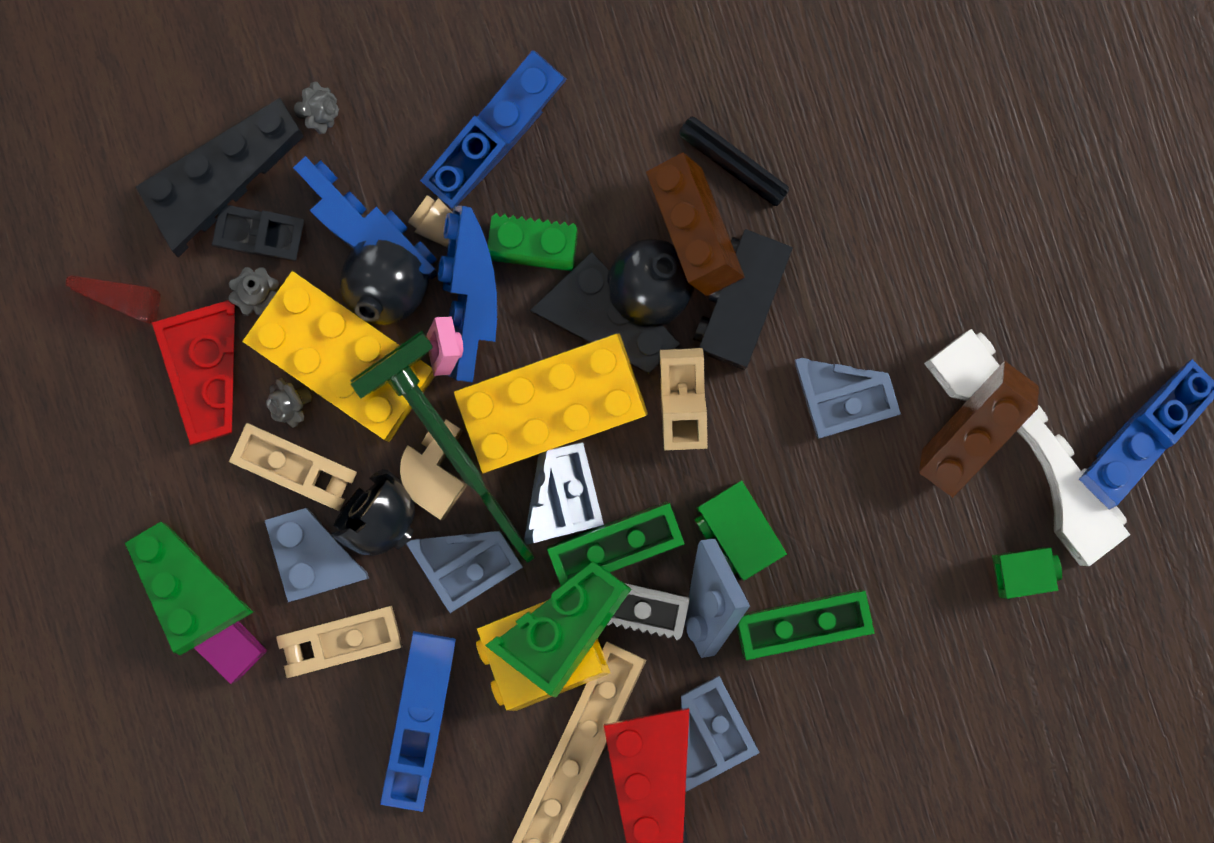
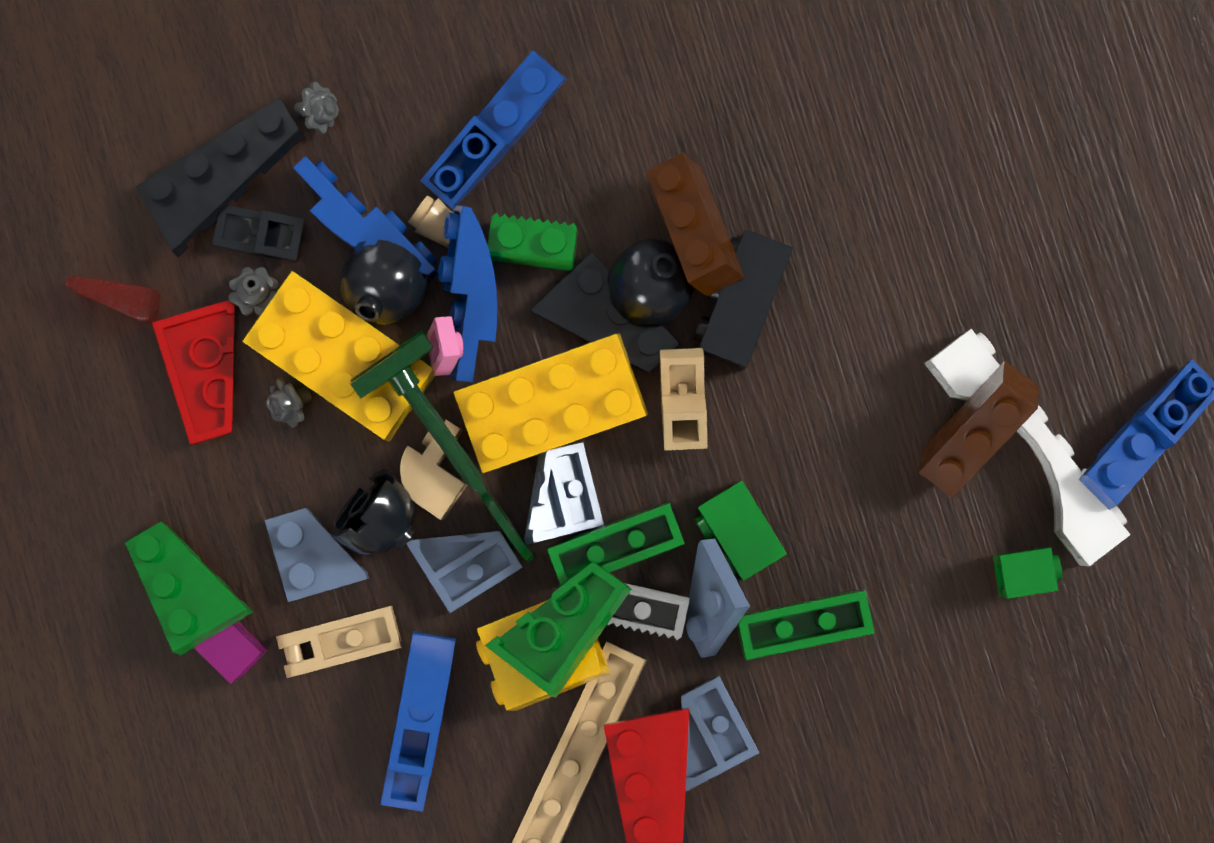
(291, 466): tan plate -> none
(733, 161): black axle -> none
(845, 396): sand blue wing -> none

